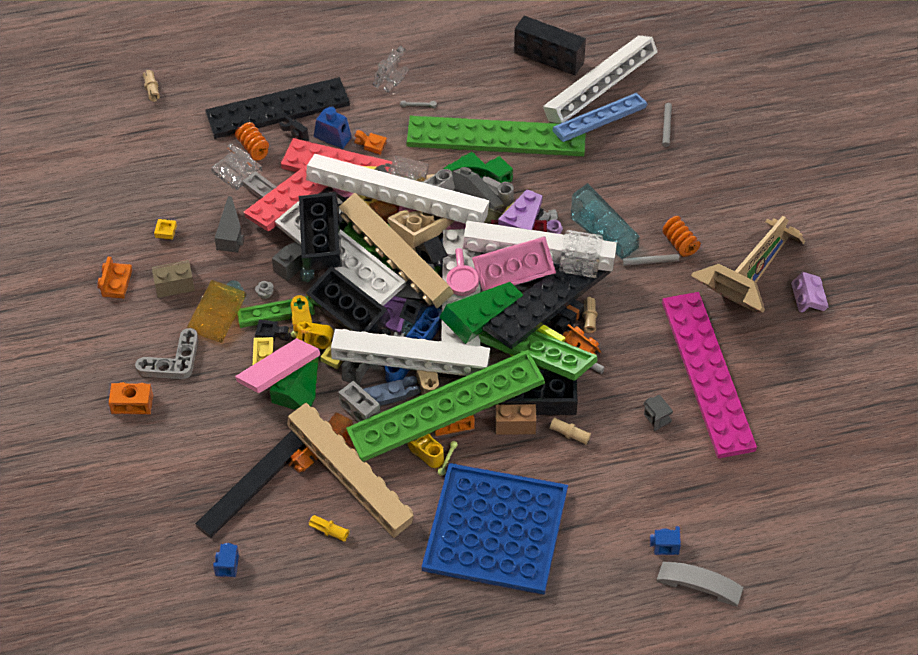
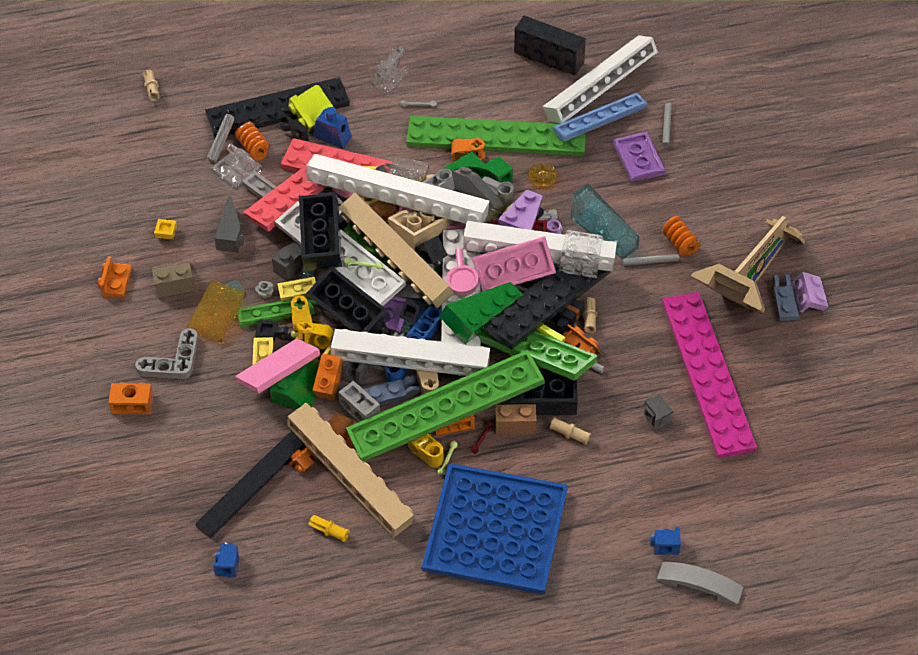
(220, 138): none -> light grey axle
(290, 289): none -> light yellow plate
(309, 106): none -> neon yellow bracket
(328, 377): none -> orange brick
(348, 262): none -> yellowish green hinge
(372, 143): orange plate -> none
(464, 146): none -> orange piece
(475, 448): none -> dark red hinge
(536, 177): none -> clear yellow gear
(638, 157): none -> medium lavender tile
(785, 299): none -> sand blue hinge

